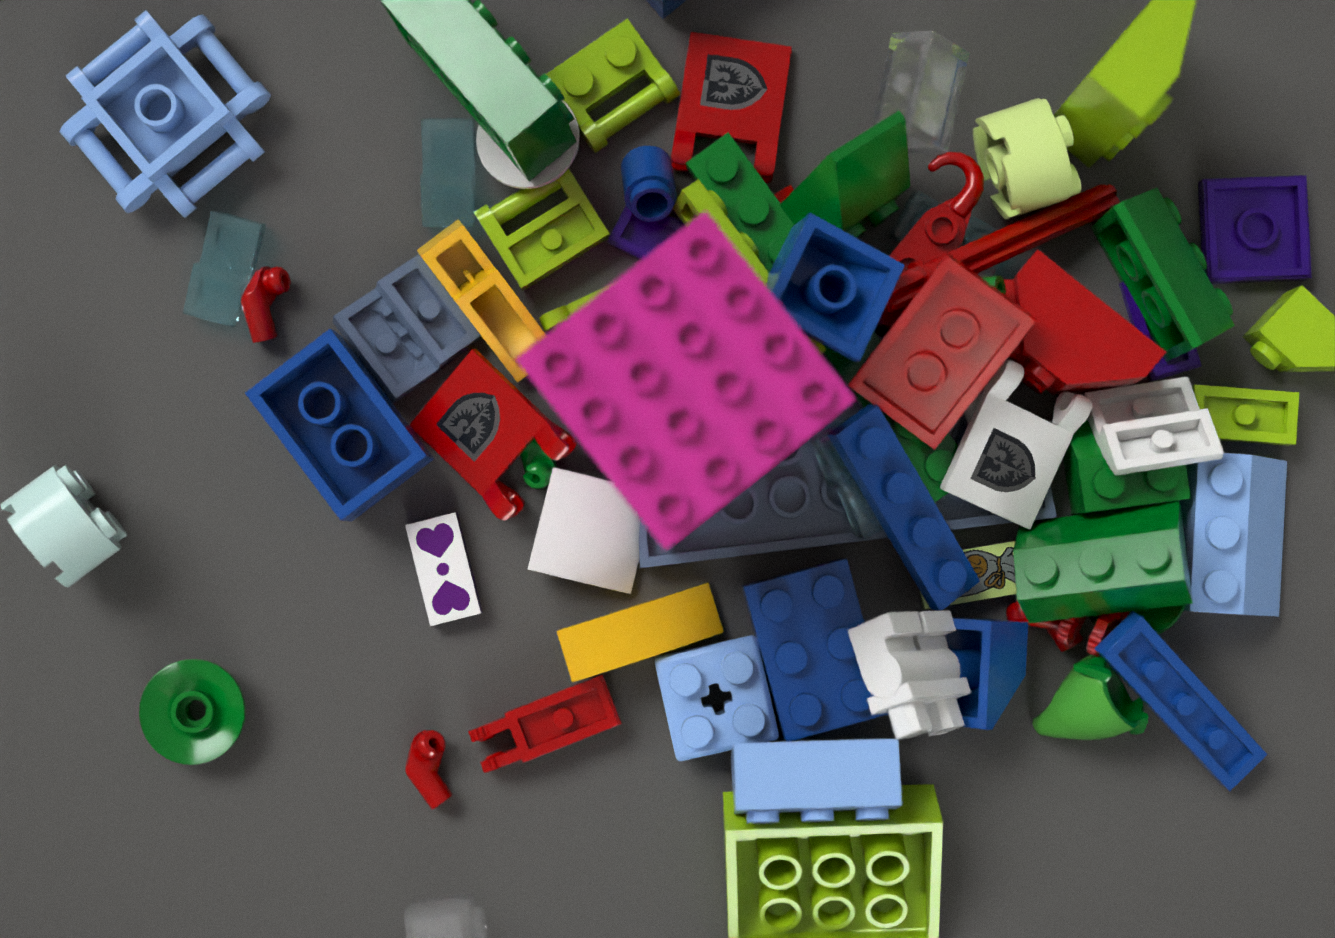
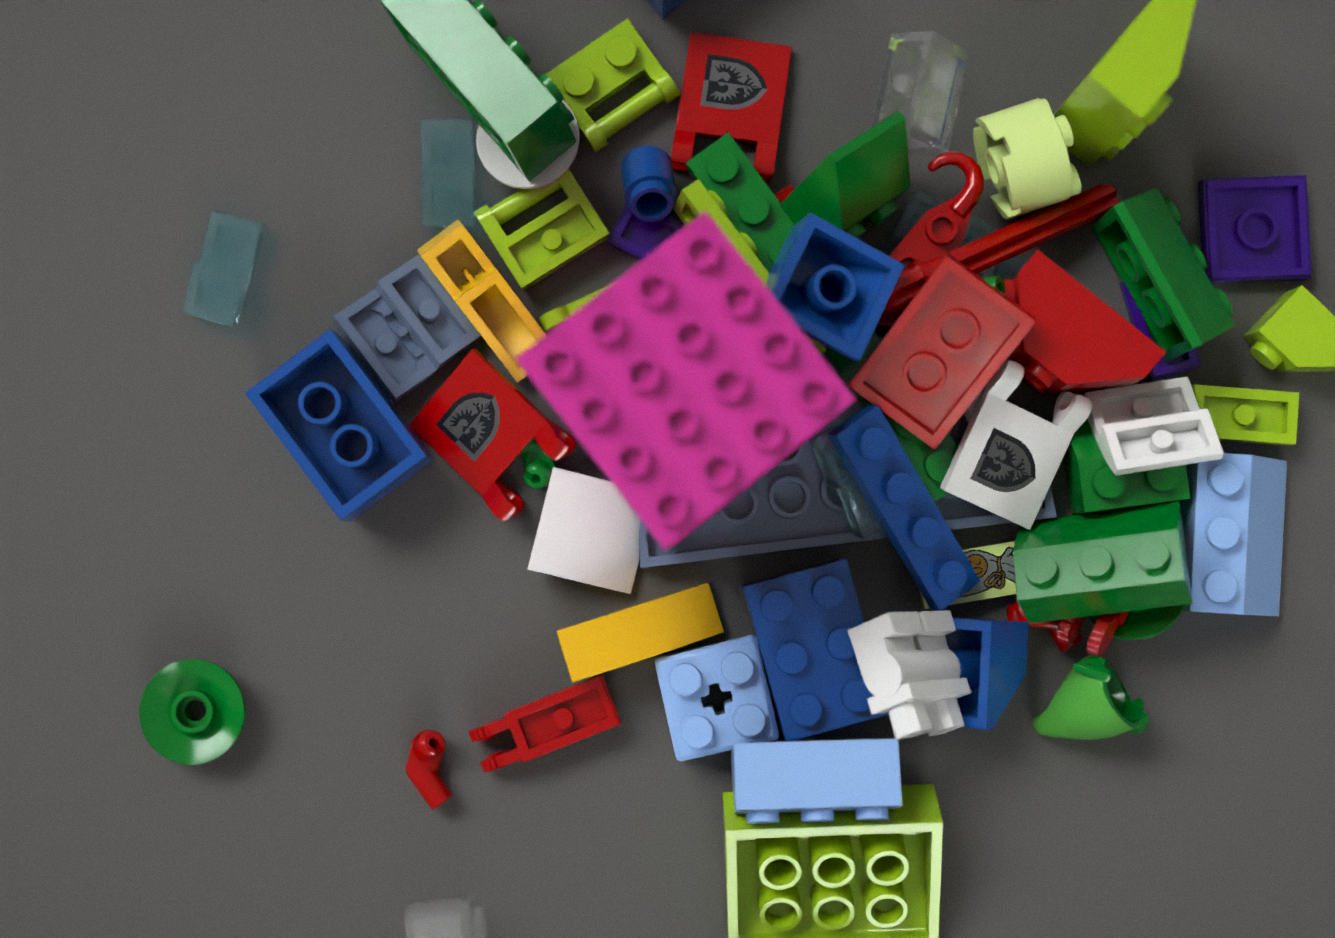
(62, 524): light aqua brick -> none
(163, 112): light blue brick -> none
(258, 298): red arm -> none
(443, 569): white tile -> none
(1180, 700): blue plate -> none

